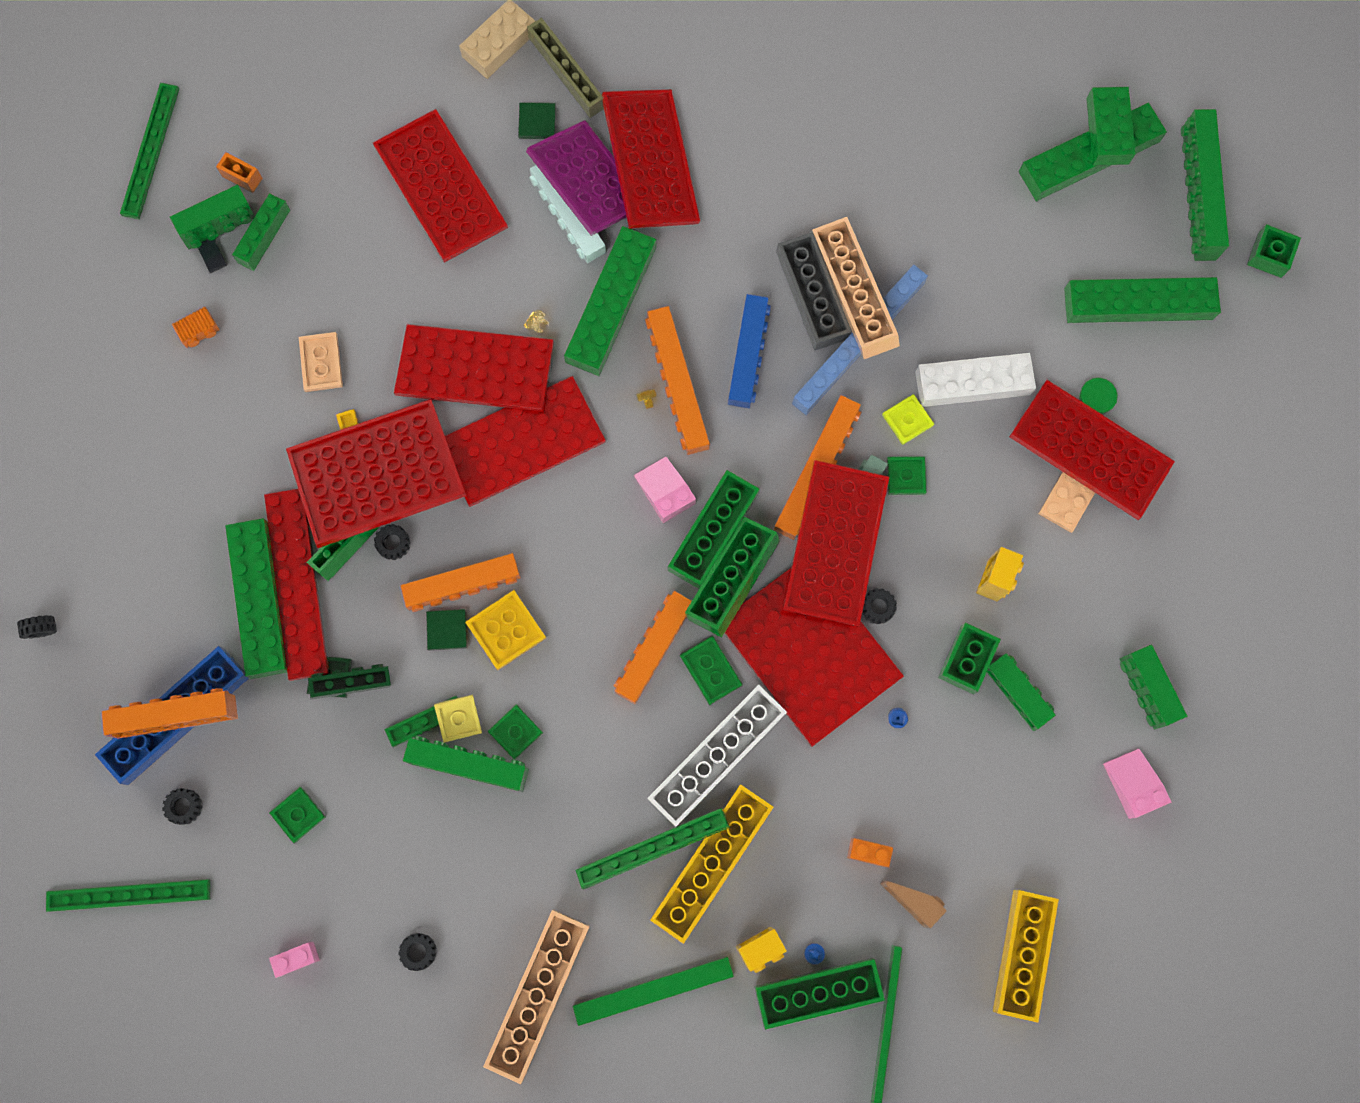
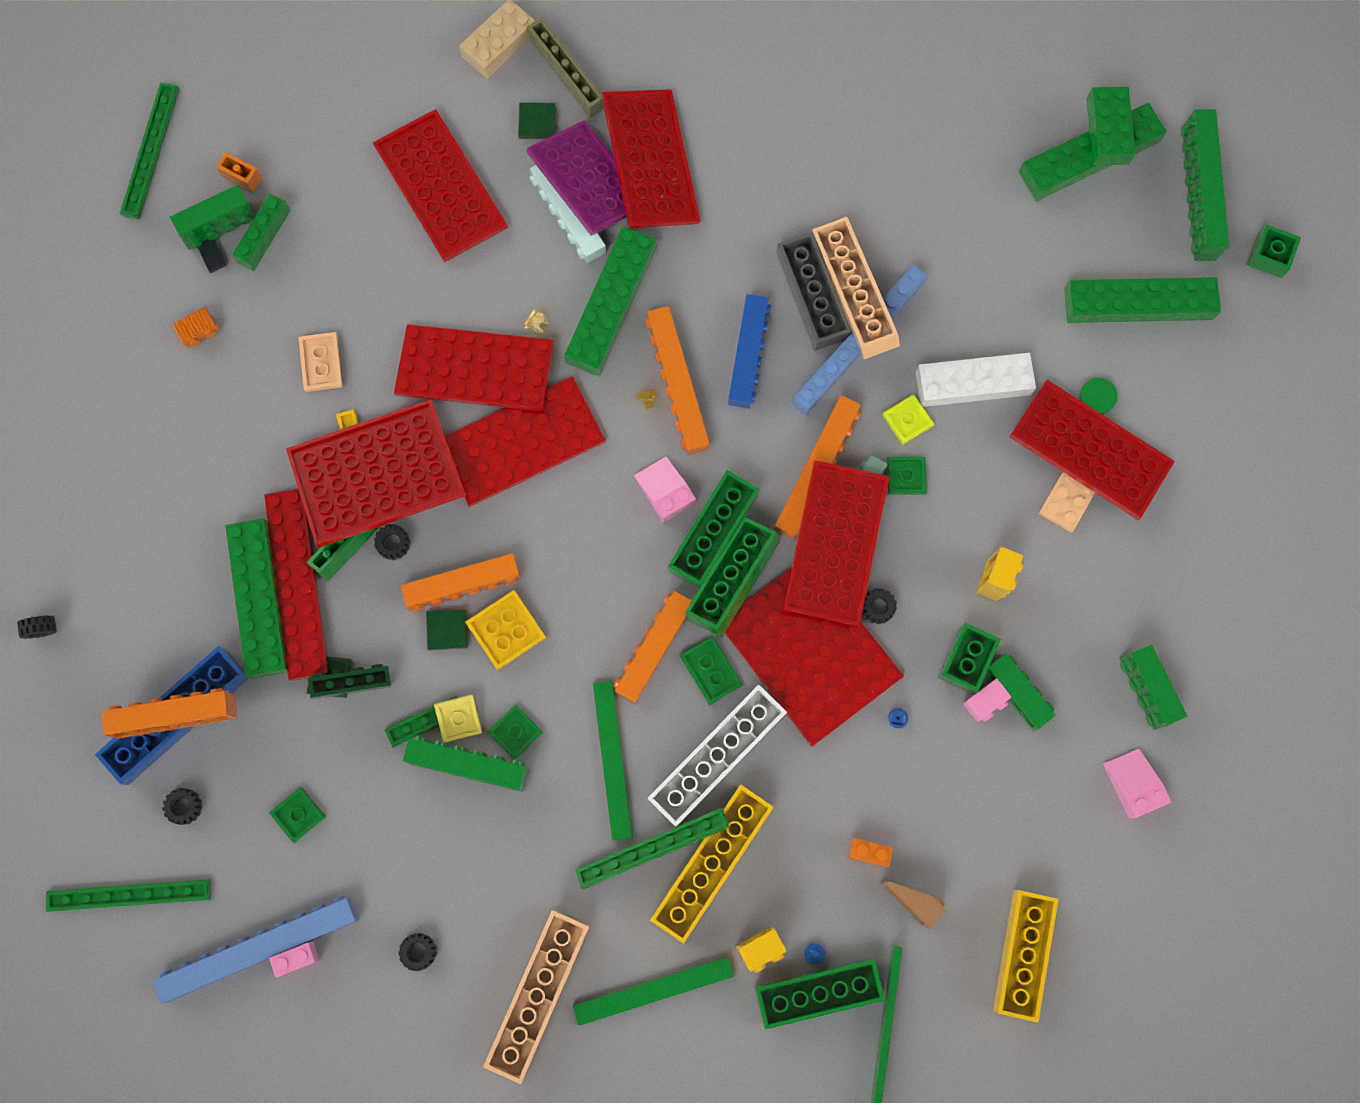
(255, 950): none -> medium blue brick
(612, 761): none -> green tile
(987, 700): none -> bright pink brick

